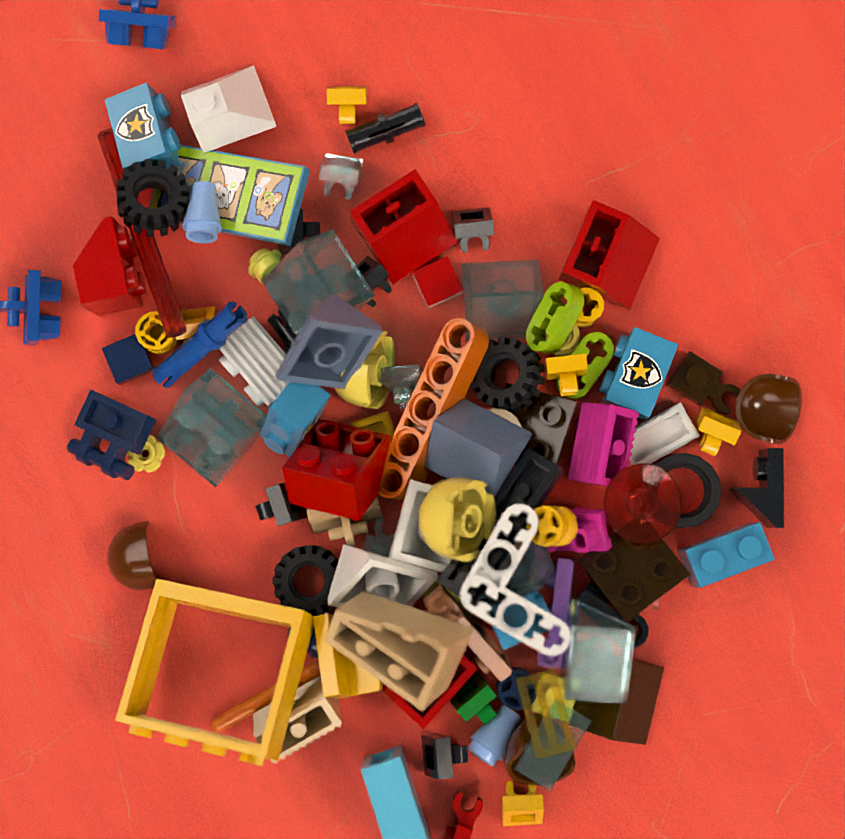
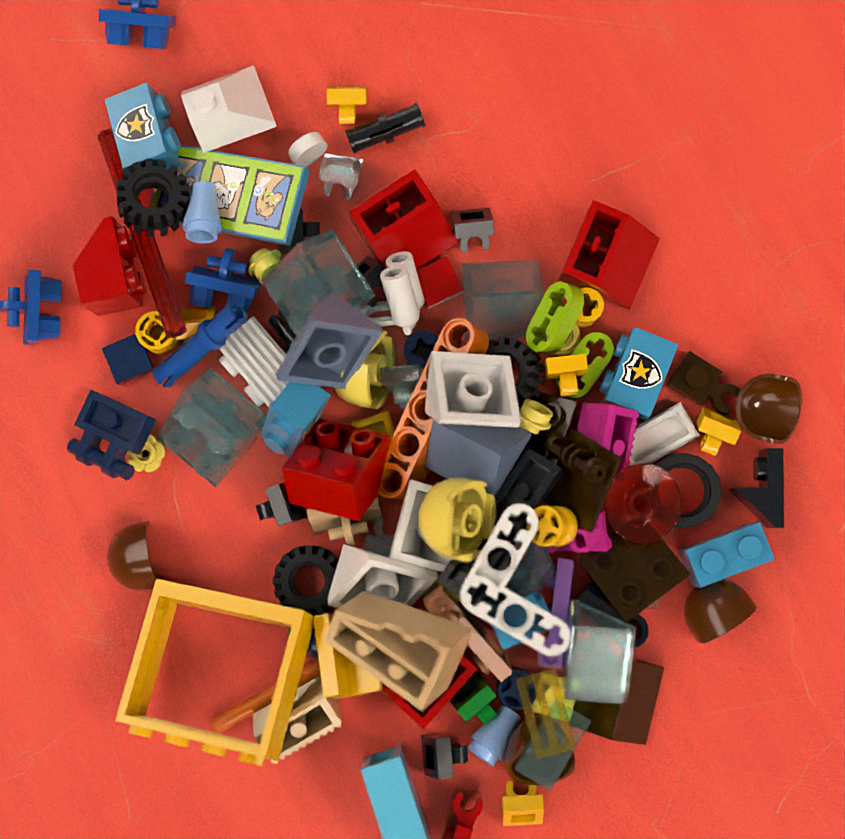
(207, 281): none -> blue hips
(307, 149): none -> white tile
(402, 293): none -> white piece
(423, 352): none -> dark blue wheel
(471, 390): none -> white slope
(534, 416): none -> light yellow plate
(586, 475): none -> dark brown hinge
(716, 609): none -> reddish brown helmet

